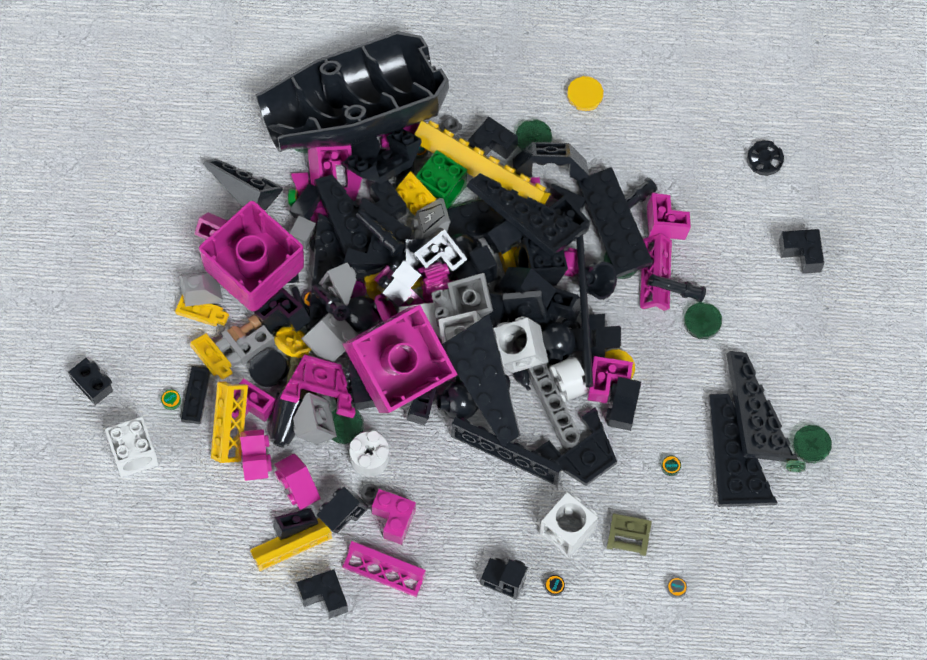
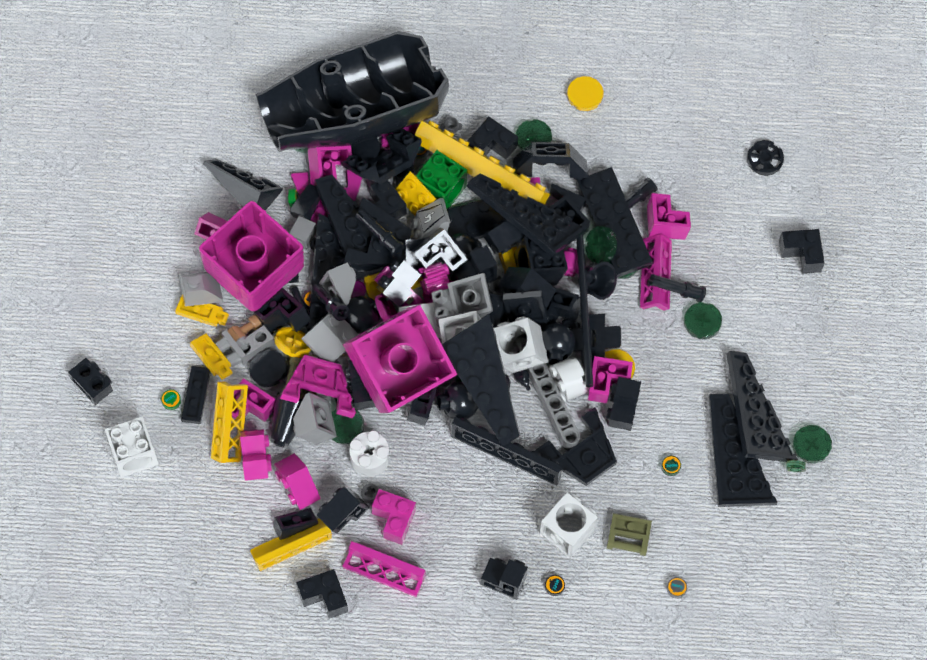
(601, 244): none -> clear green tile

